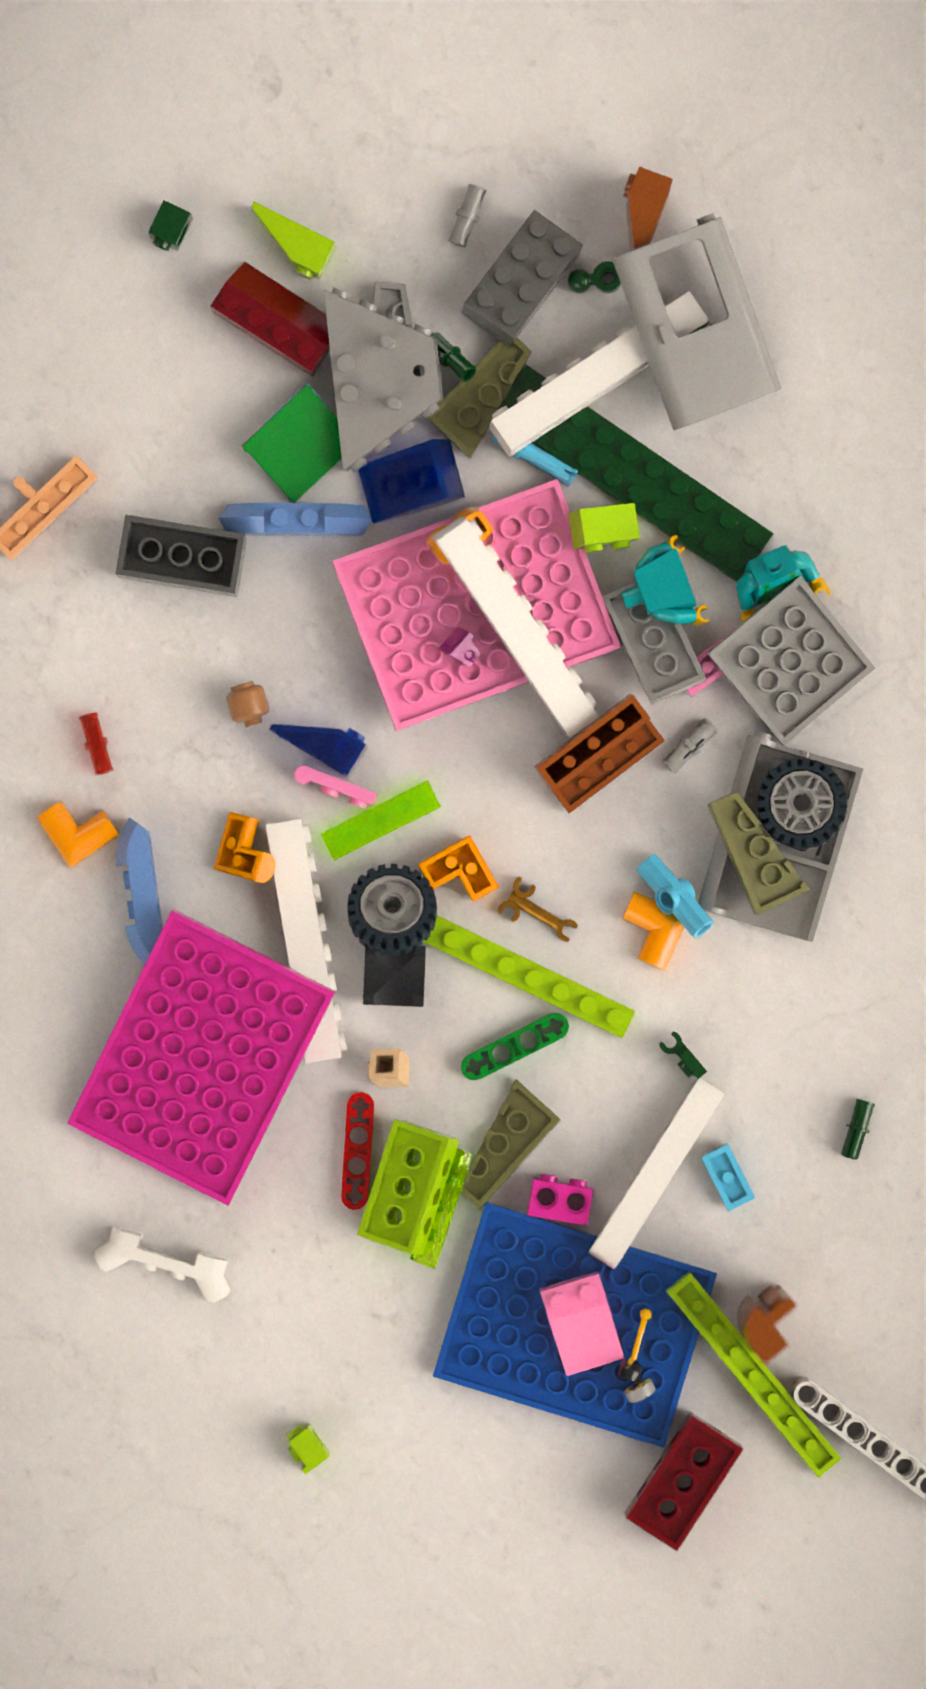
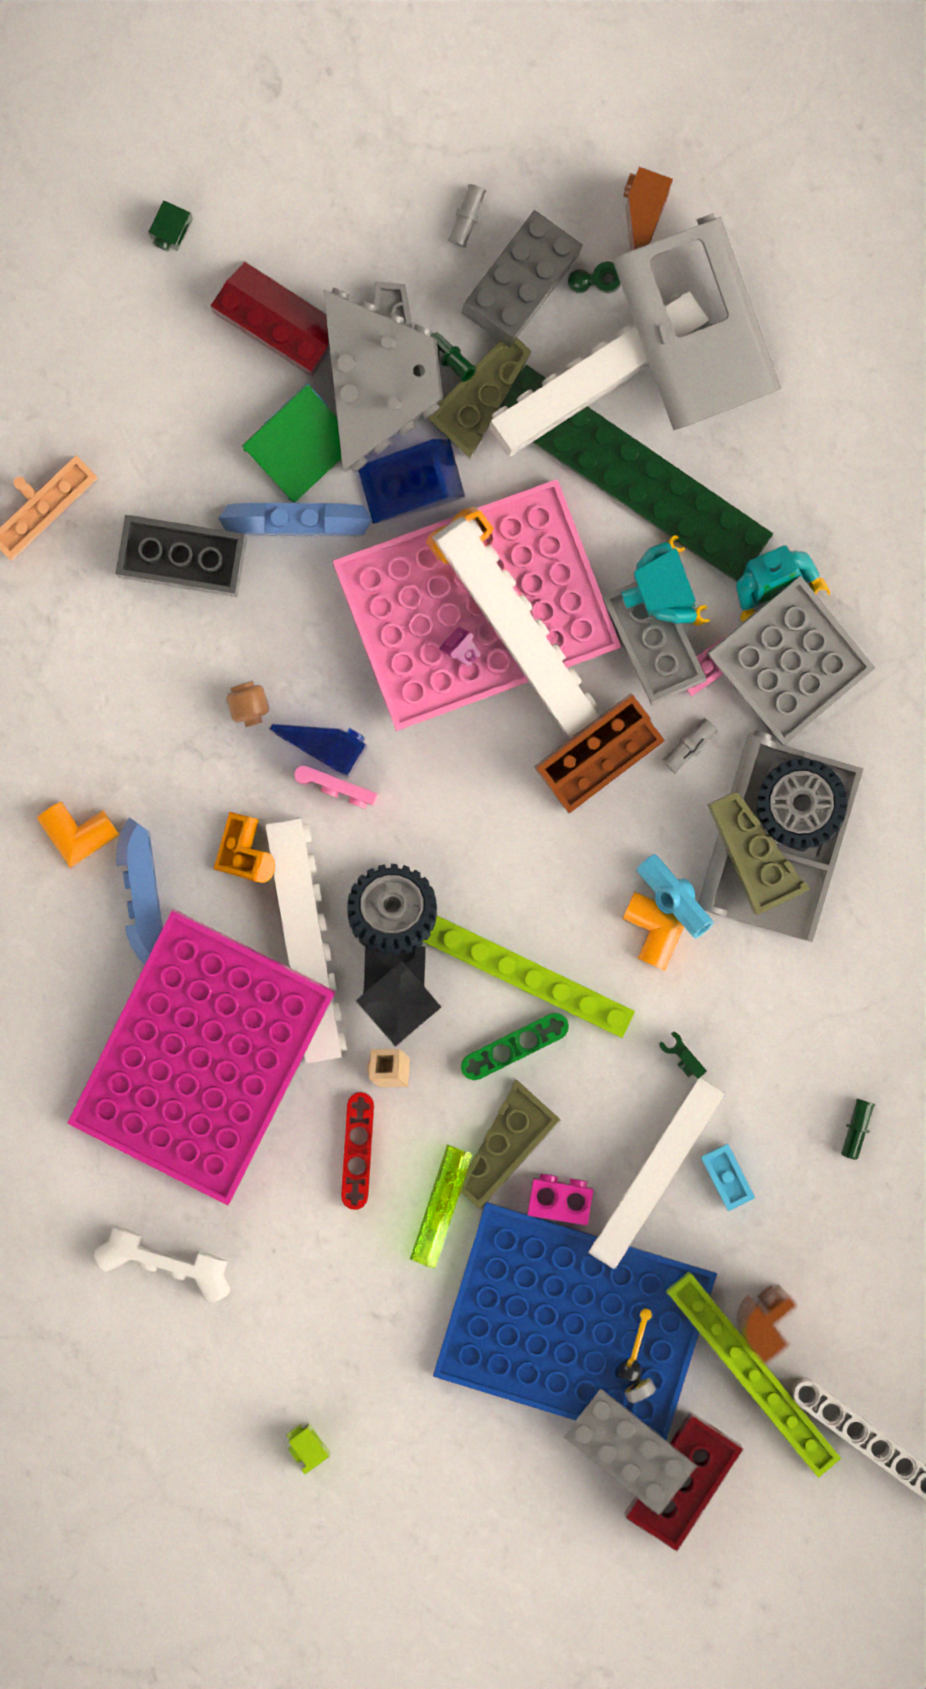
(96, 743): clear red pin -> none
(301, 245): lime slope -> none
(380, 820): clear neon green tile -> none
(389, 1187): lime brick -> none
(398, 1003): none -> black brick
(460, 860): light orange brick -> none
(519, 900): pearl gold bar -> none
(545, 462): medium azure pin -> none
(581, 1323): bright pink slope -> none
(604, 527): lime brick -> none
(630, 1451): none -> light grey plate

